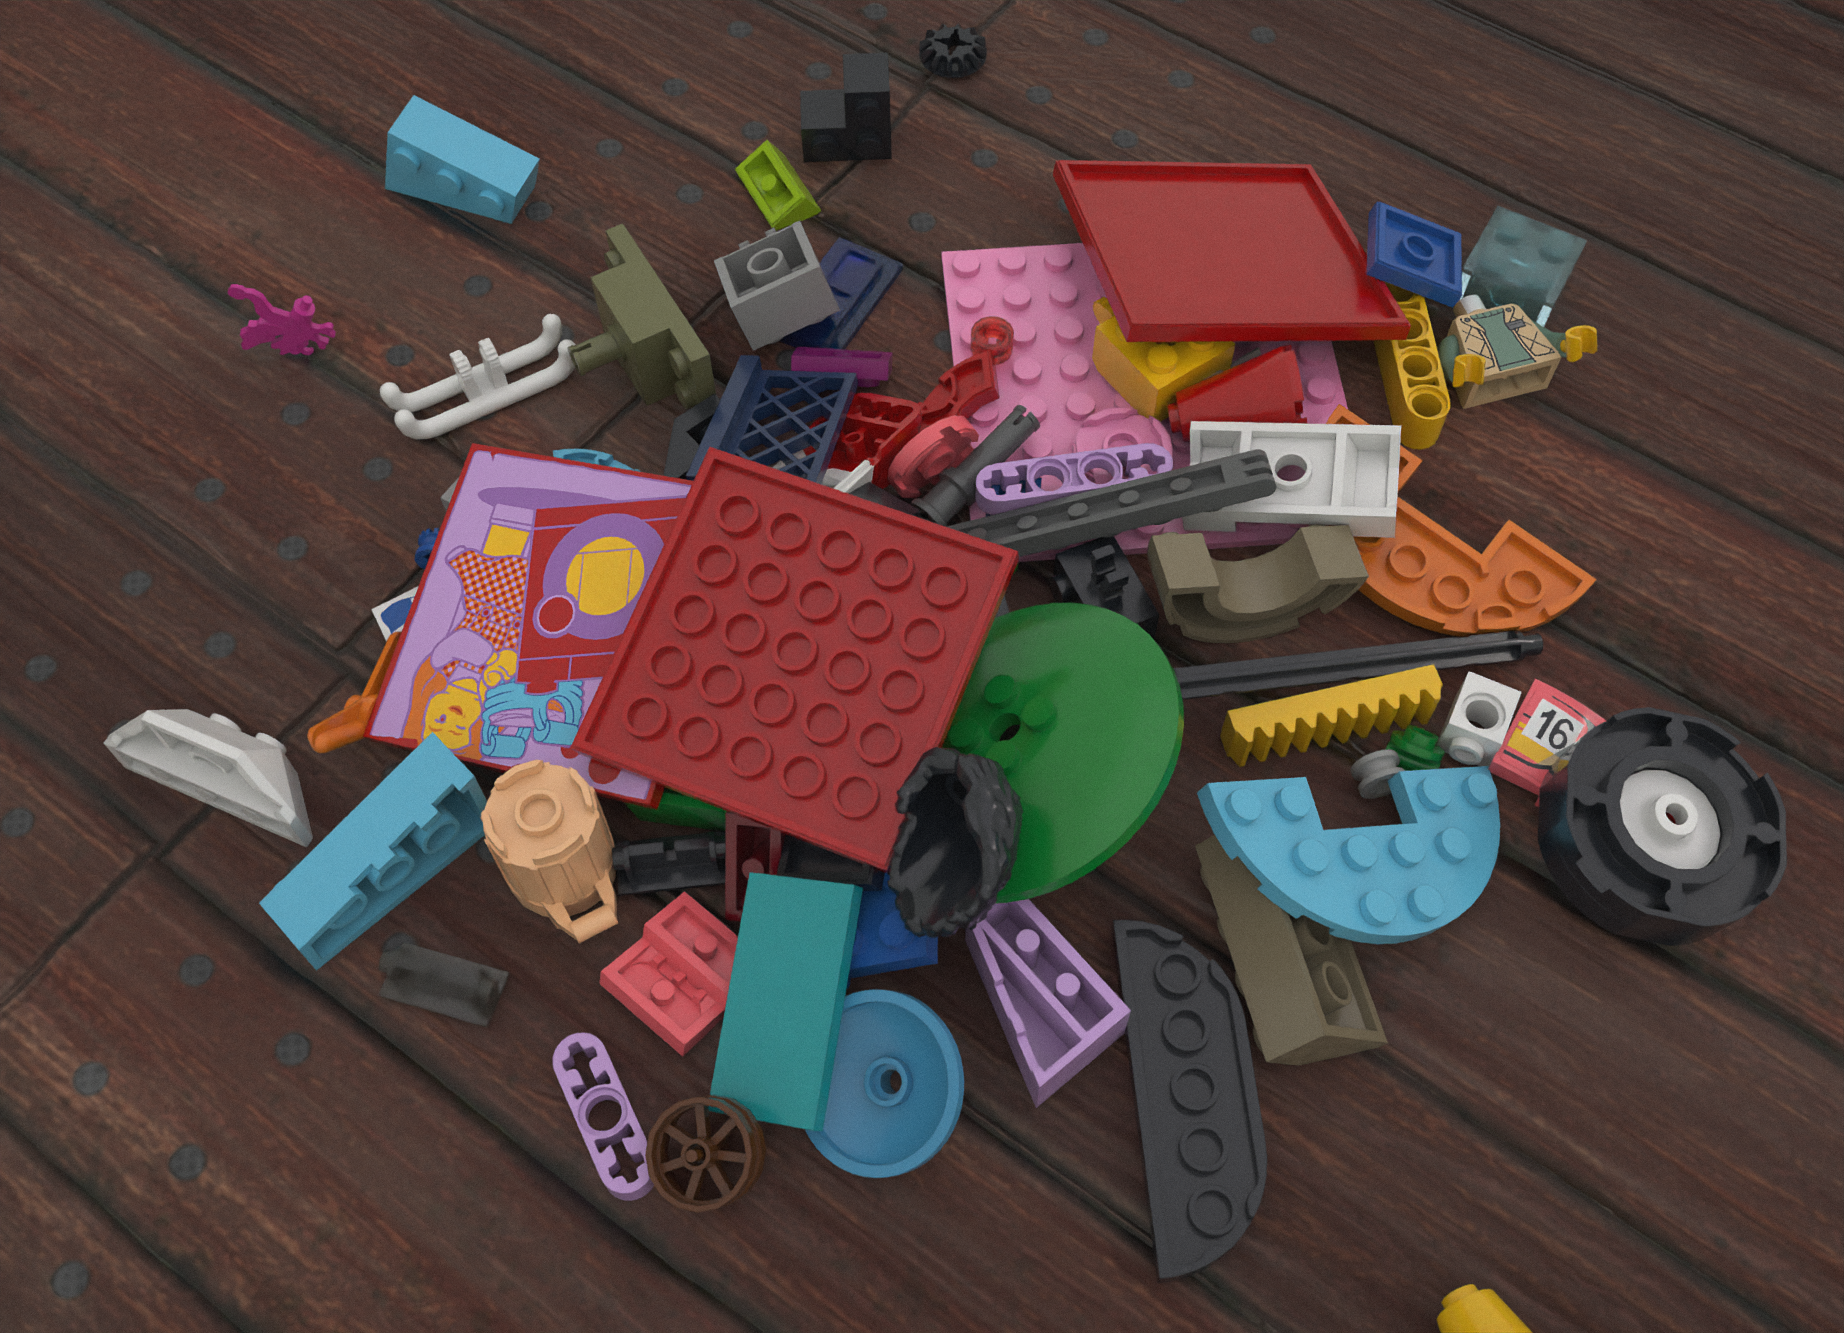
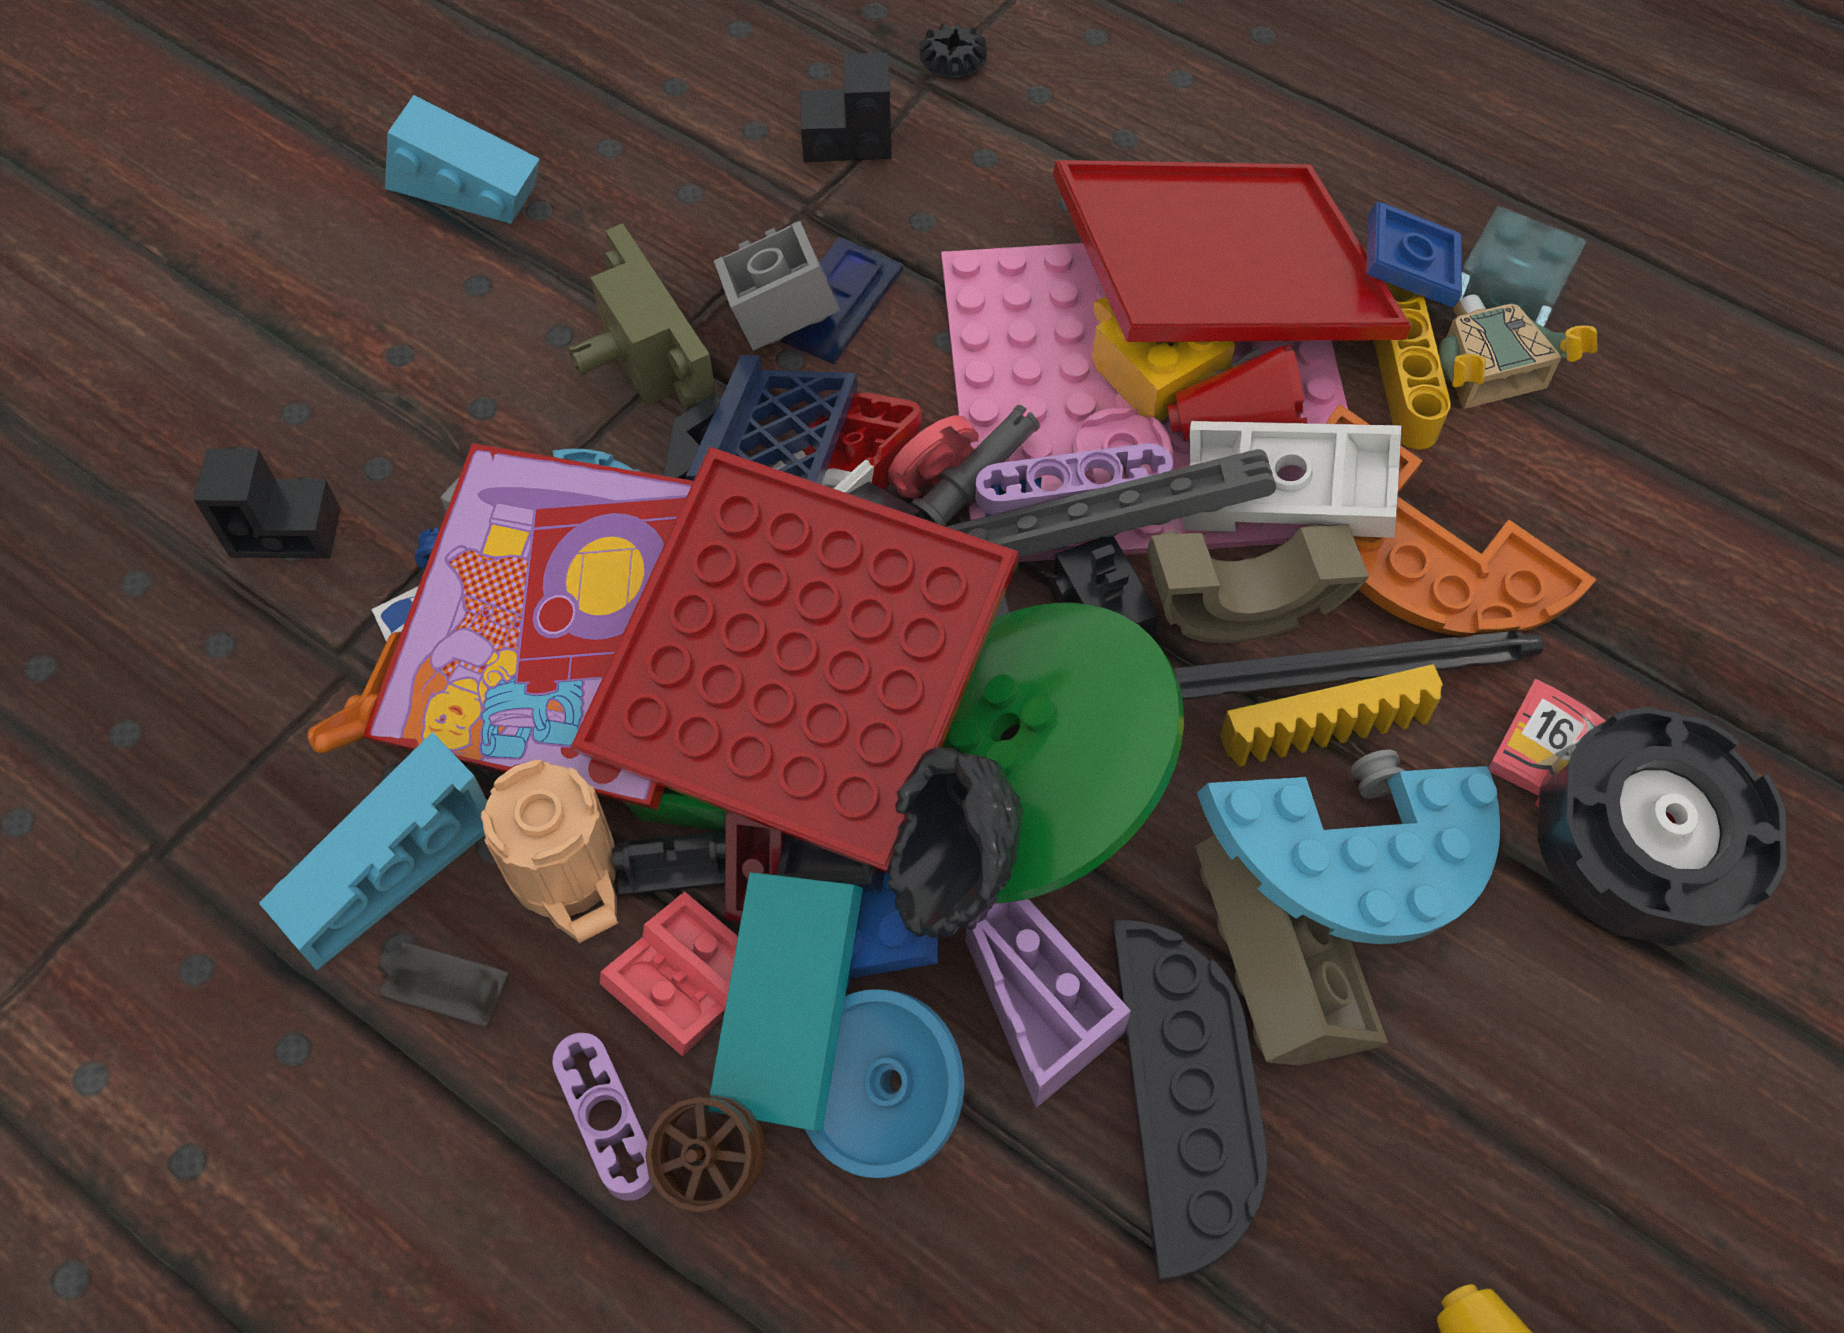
(217, 766): white wedge -> none
(264, 514): none -> black brick
(294, 326): dark pink piece -> none
(482, 384): white piece -> none
(776, 187): lime slope -> none
(868, 365): magenta plate -> none
(962, 390): red tile -> none
(993, 328): clear red bush -> none
(1416, 748): green plate -> none
(1487, 704): white brick -> none

